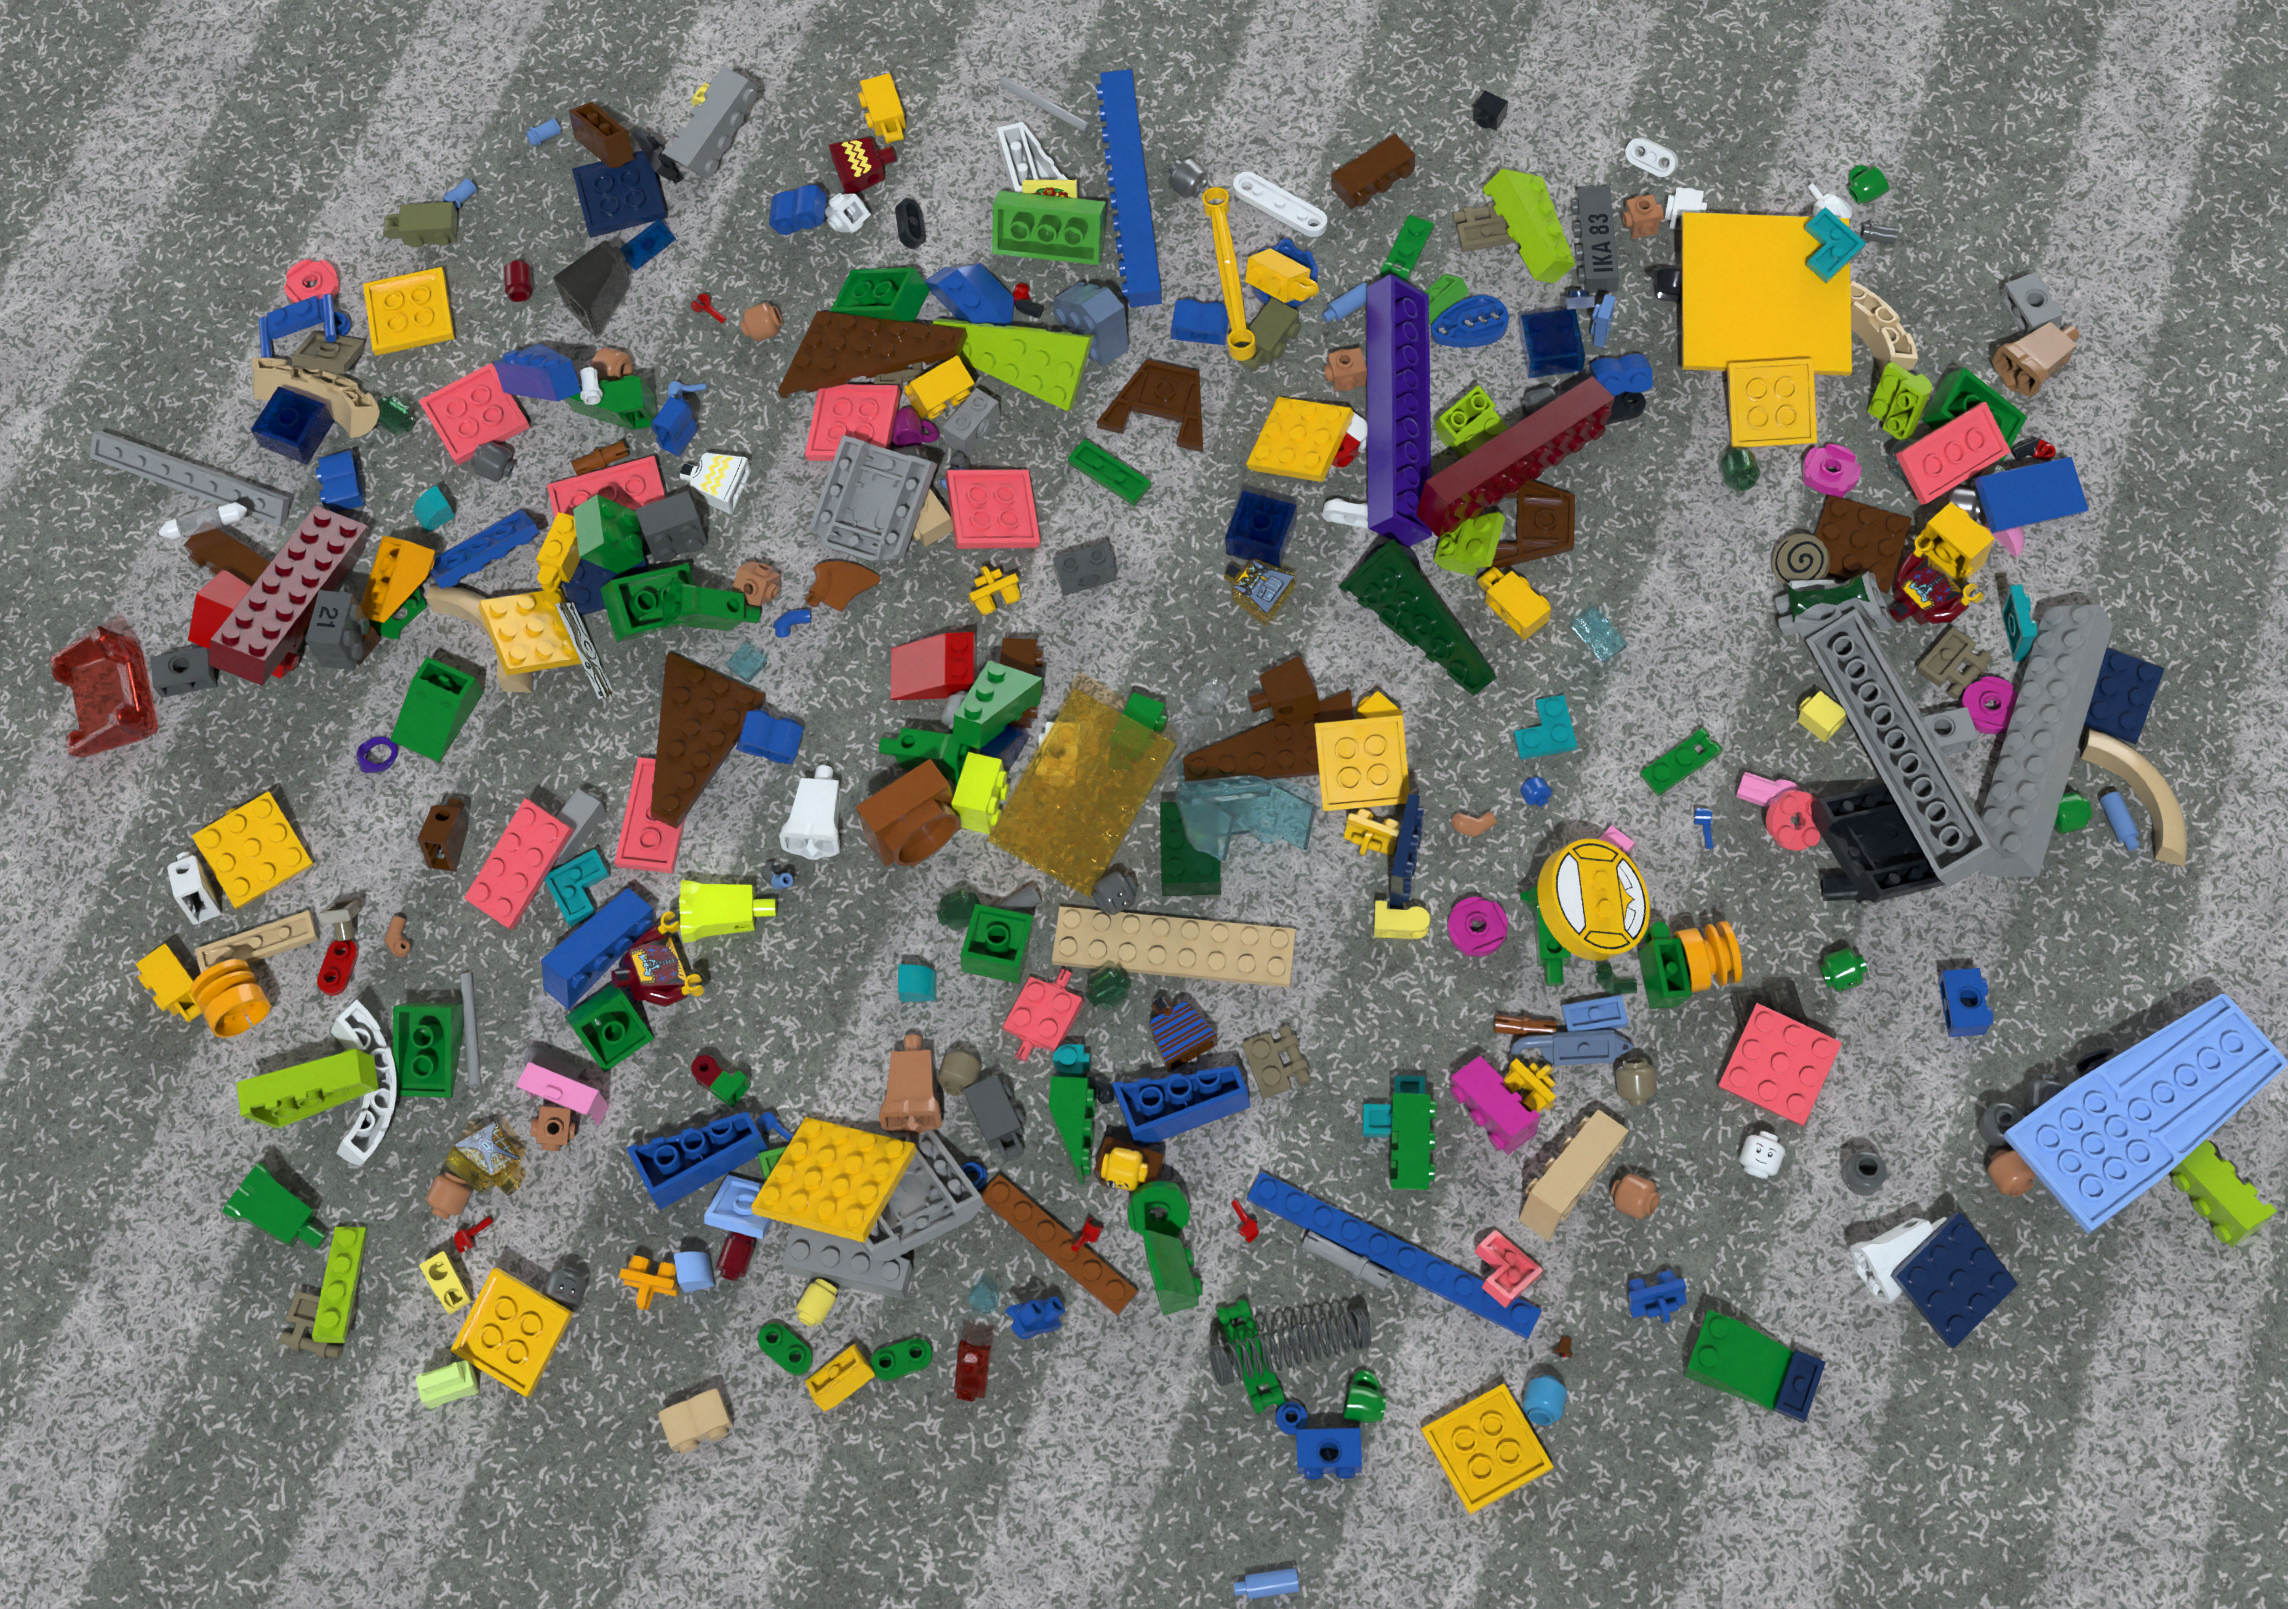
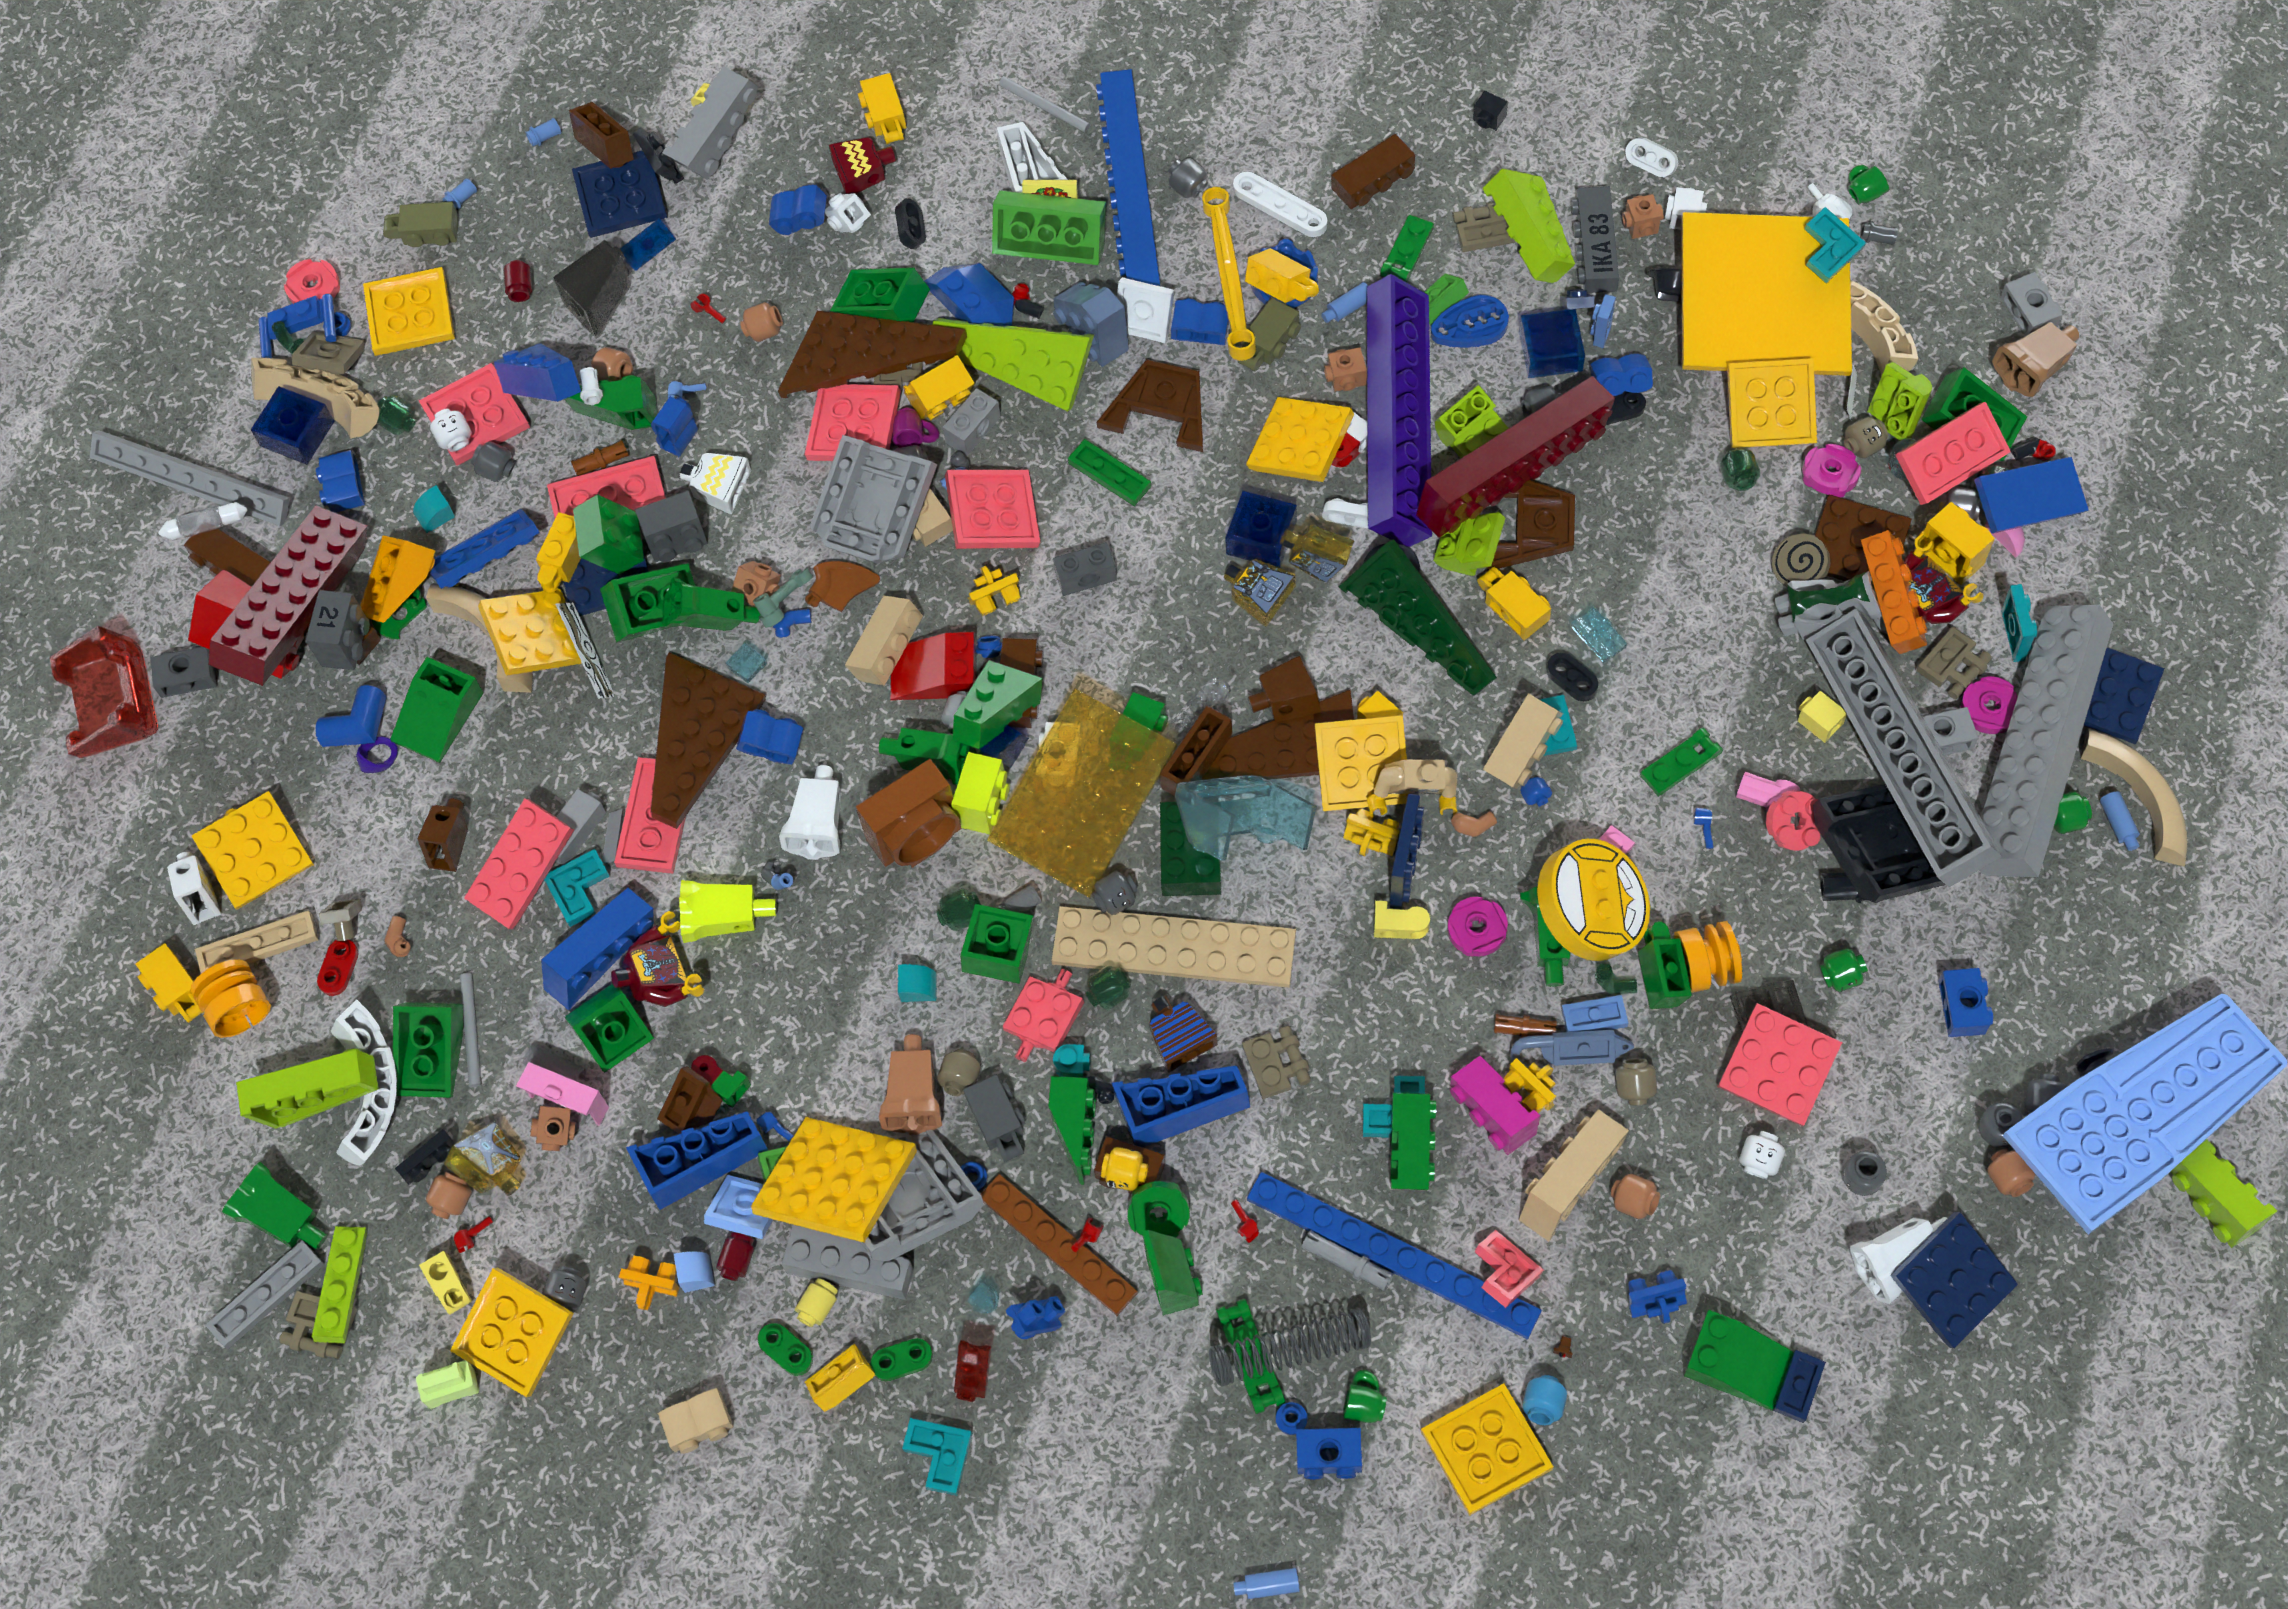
(264, 1295): none -> light grey plate
(284, 337): none -> clear green arm
(359, 726): none -> blue brick
(416, 1165): none -> black plate
(450, 430): none -> white head
(612, 836): none -> light grey sticker
(689, 1102): none -> reddish brown slope
(769, 605): none -> sand green brick
(884, 640): none -> tan brick
(945, 1446): none -> teal plate
(989, 646): none -> blue plate
(1146, 309): none -> white plate
(1197, 750): none -> reddish brown brick
(1317, 551): none -> clear yellow torso
(1415, 778): none -> tan torso
(1524, 742): none -> tan brick
(1574, 676): none -> black plate
(1851, 392): none -> white sticker
(1866, 437): none -> dark tan head
(1894, 592): none -> orange brick

